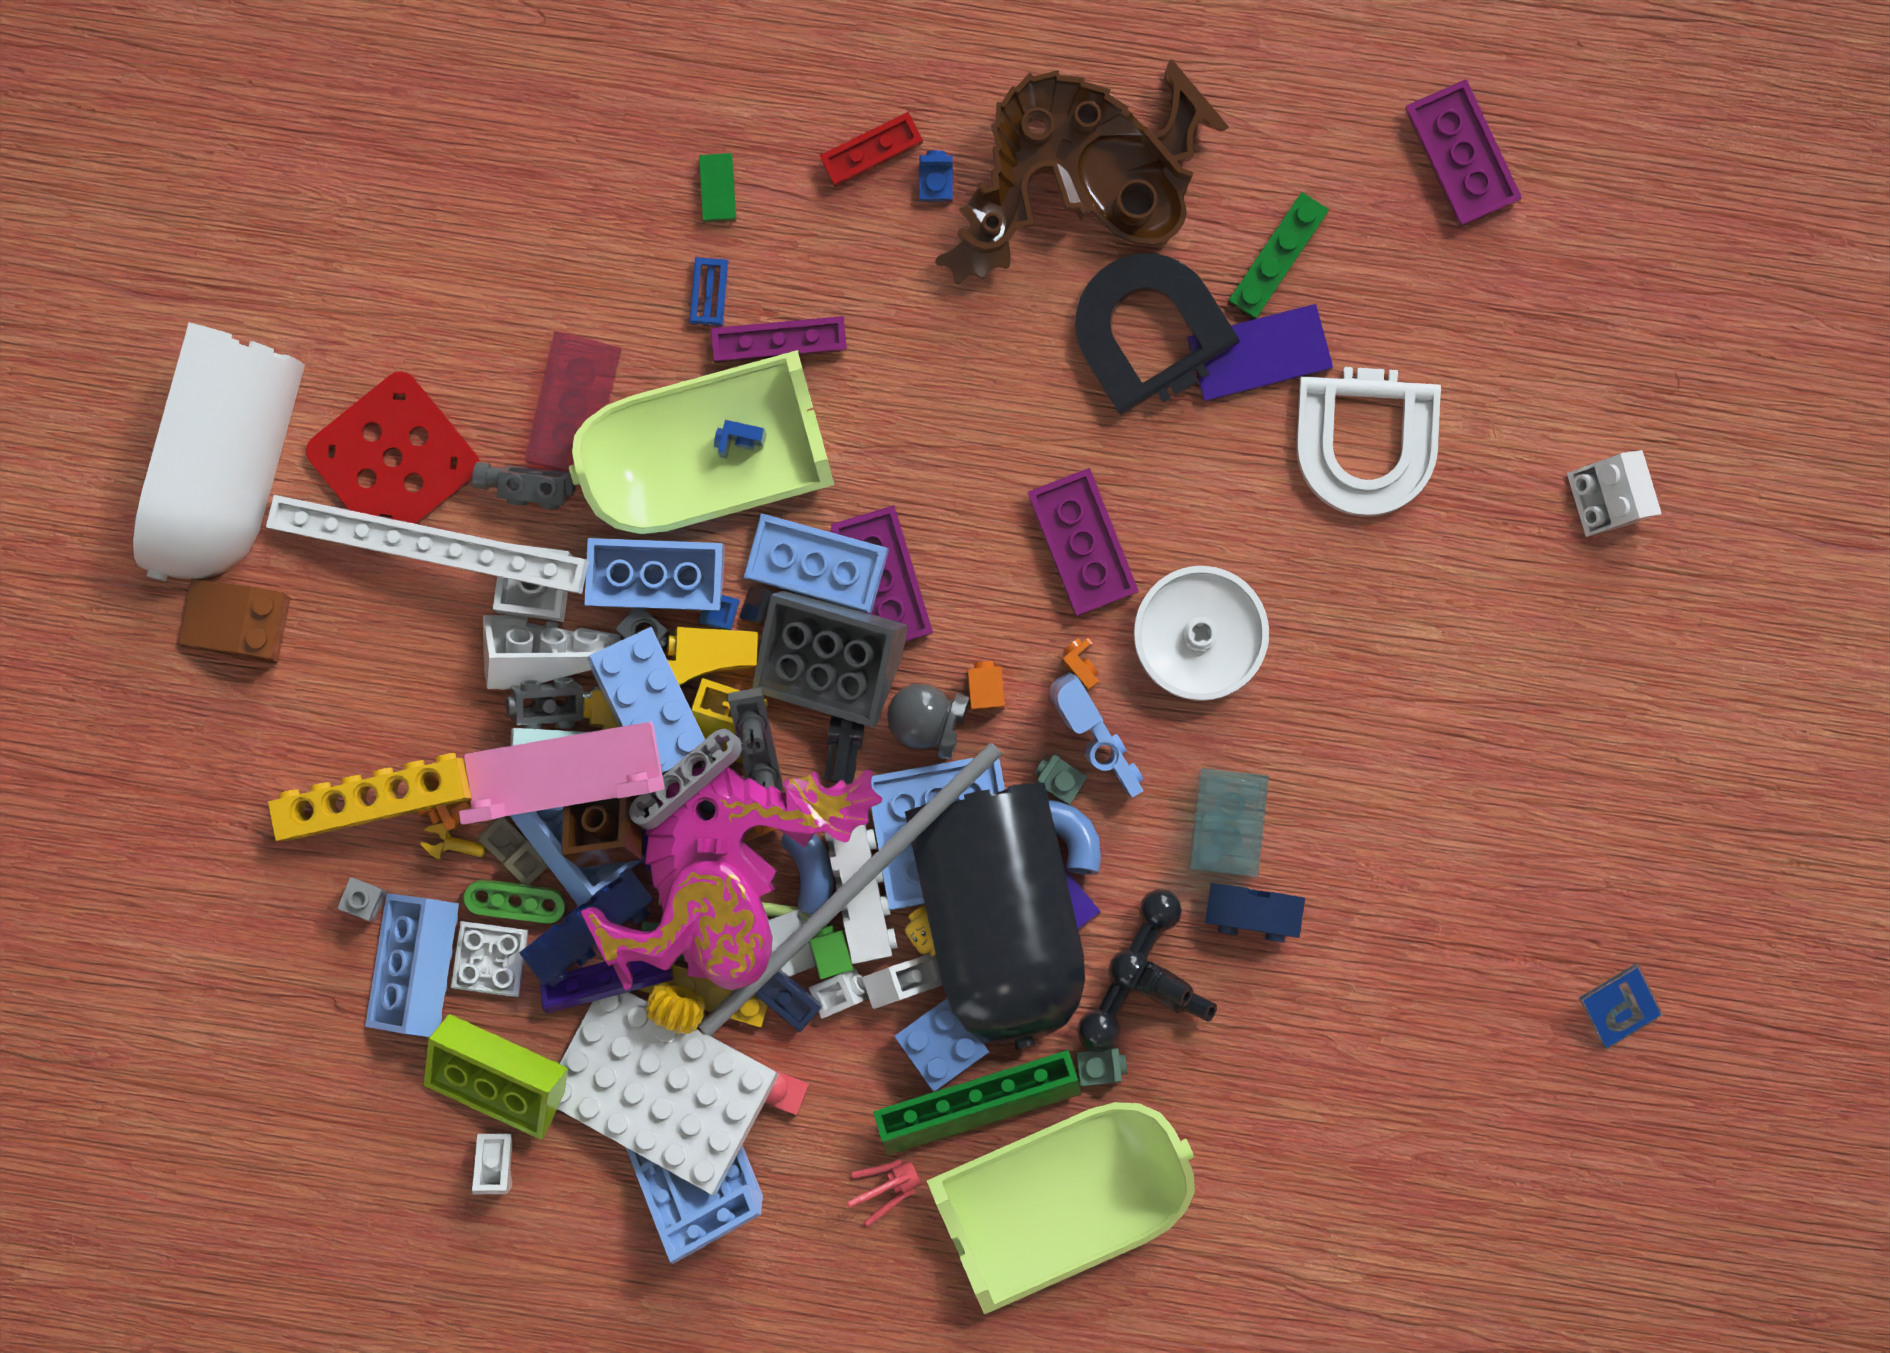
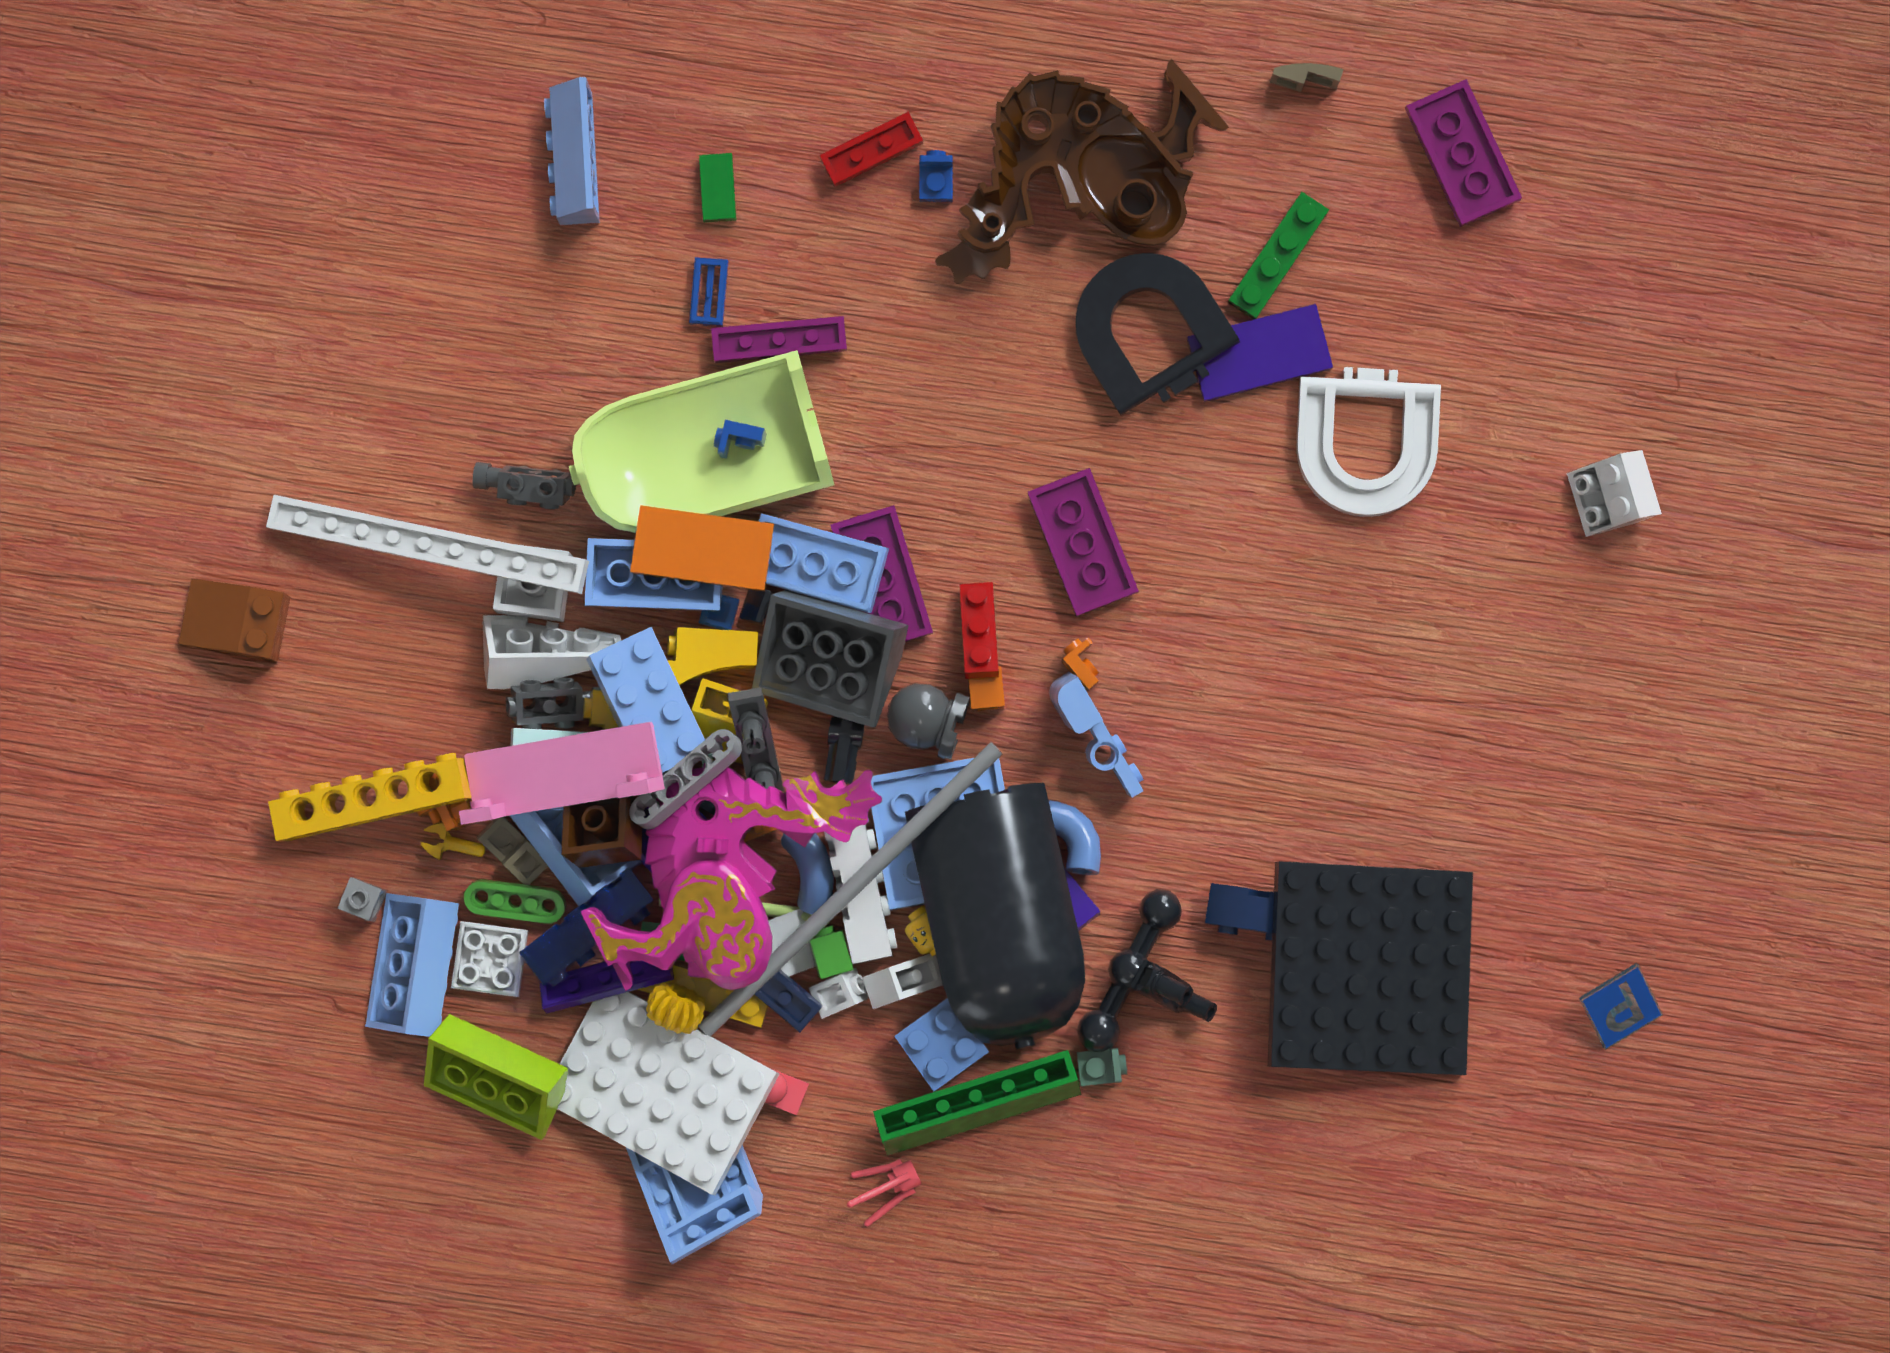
(214, 455): white panel -> none
(397, 422): red piece -> none
(492, 1164): white slope -> none
(573, 153): none -> light blue slope
(573, 388): clear pink slope -> none
(638, 618): dark grey brick -> none
(702, 548): none -> orange tile
(979, 630): none -> red plate
(1060, 778): sand green bracket -> none
(1064, 1199): yellowish green panel -> none
(1201, 633): white dish -> none
(1228, 823): clear light blue brick -> none
(1294, 75): none -> dark tan slope
(1370, 968): none -> black plate

